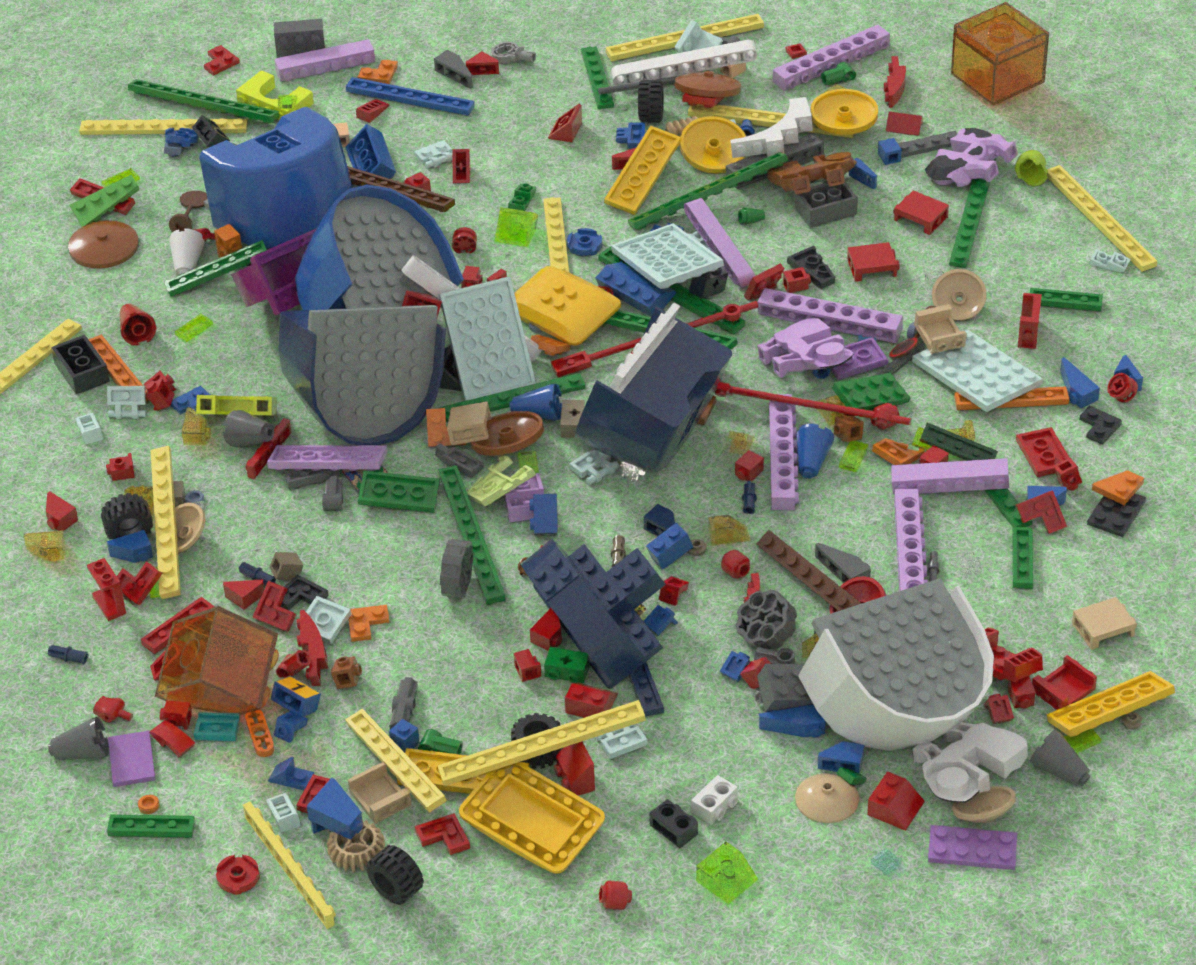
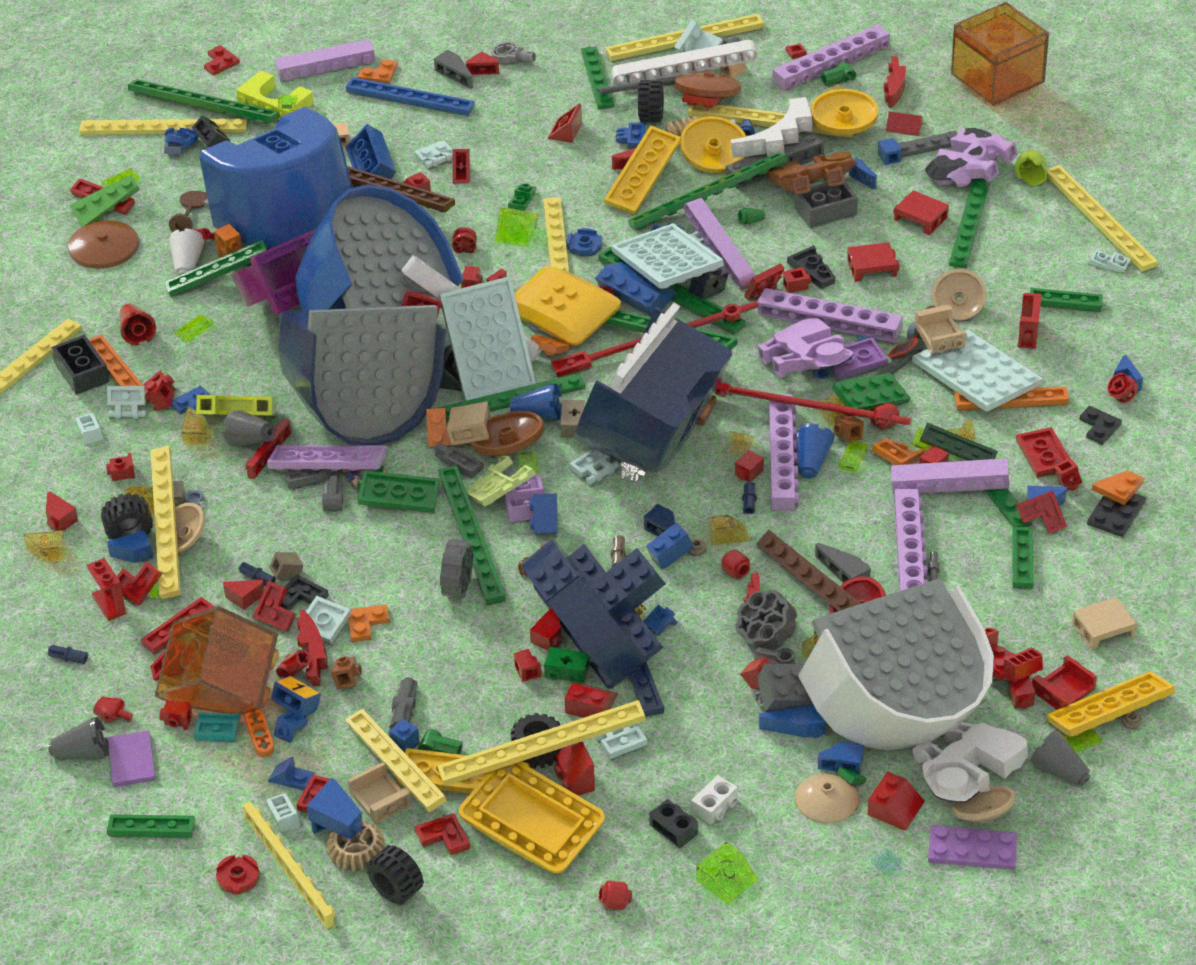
(148, 804): orange tile -> none
(173, 737): red slope -> none
(298, 36): dark grey brick -> none
(371, 110): red slope -> none
(670, 592): red bracket -> none
(735, 665): blue bracket -> none
(999, 708): red bracket -> none
(1079, 387): blue slope -> none

